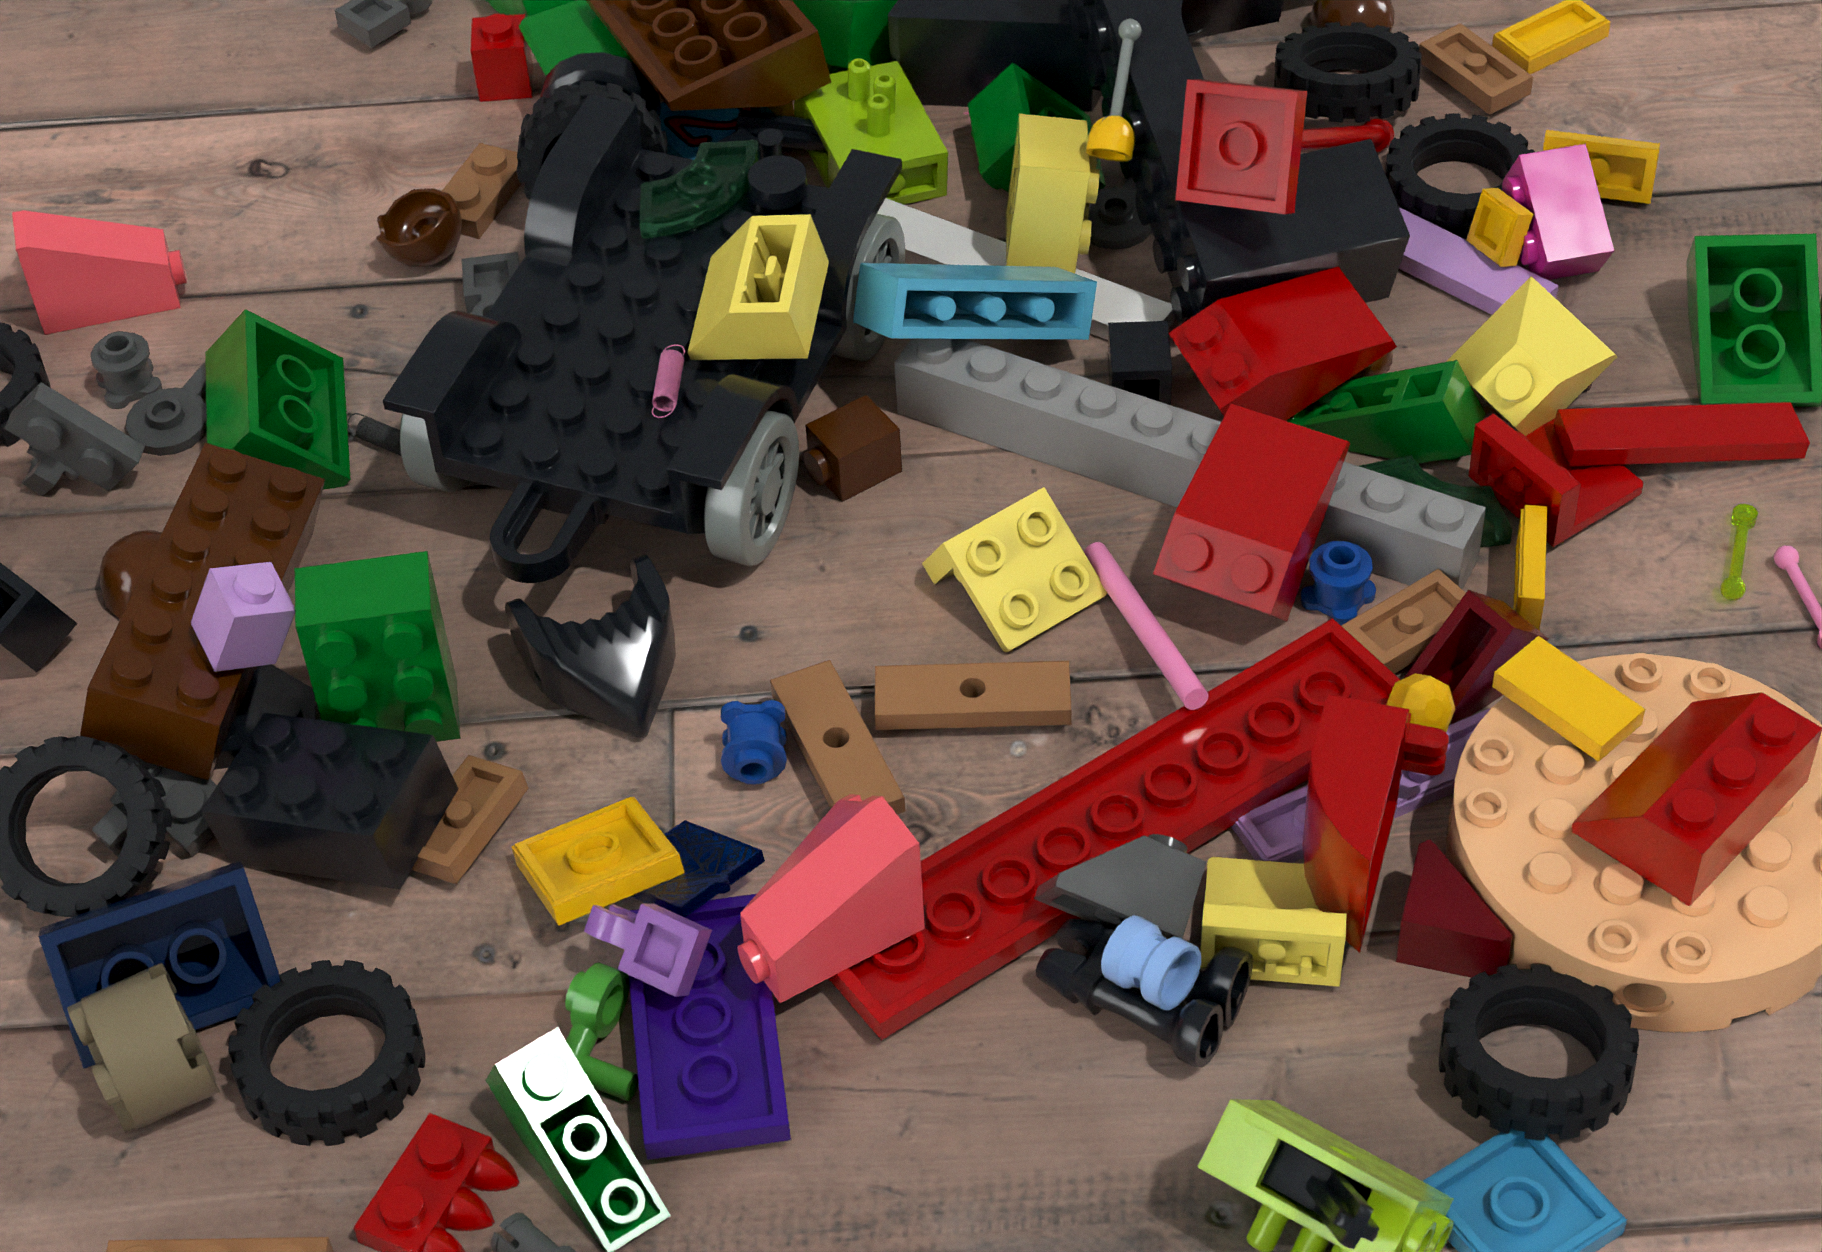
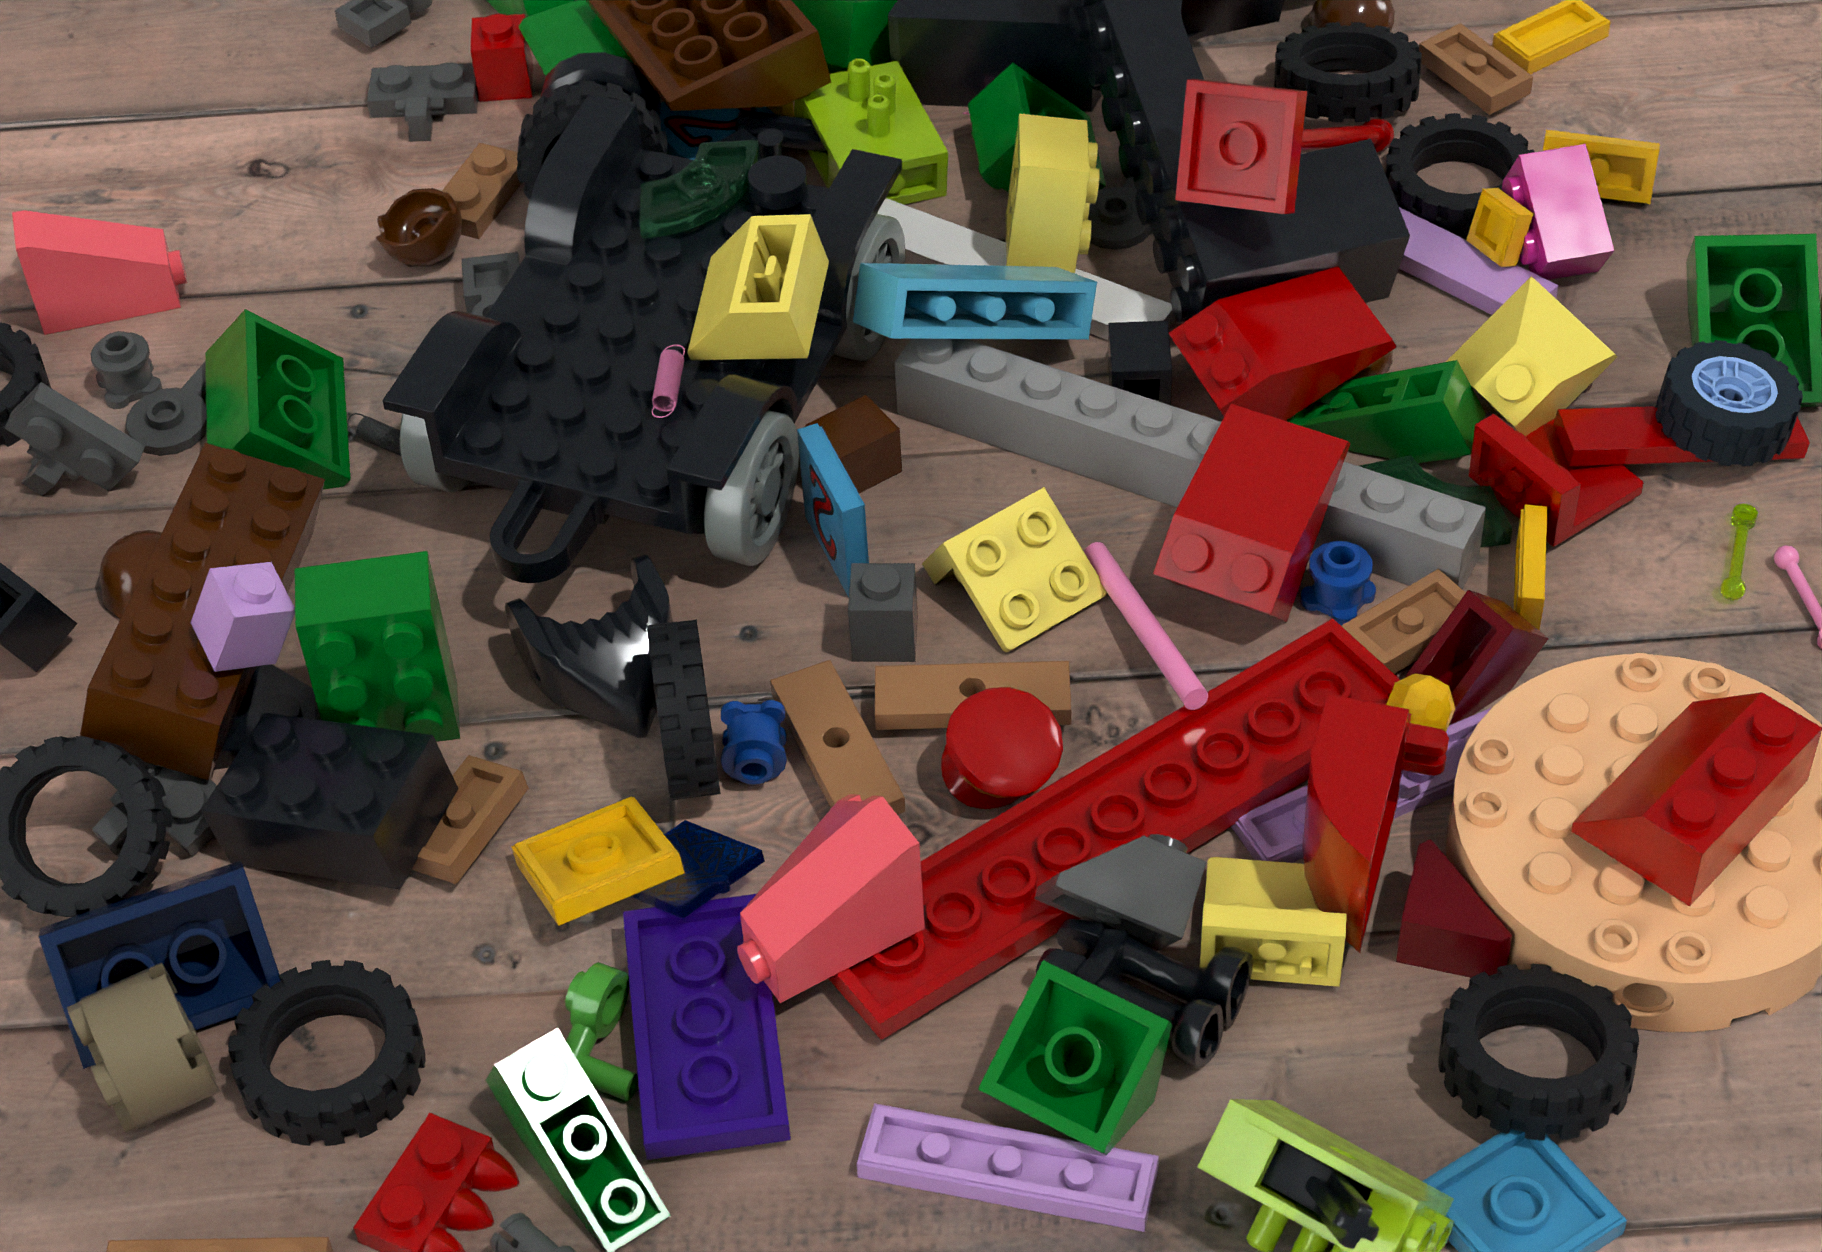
(421, 94): none -> dark grey hinge
(656, 944): medium lavender plate -> none
(683, 709): none -> black tyre
(832, 503): none -> dark azure tile
(883, 612): none -> dark grey brick
(1000, 747): none -> red piece
(1008, 1167): none -> lavender tile
(1079, 1059): none -> green slope
(1112, 135): hinge -> none
(1147, 960): light blue wheel -> none
(1568, 698): yellow tile -> none
(1728, 403): none -> black wheel

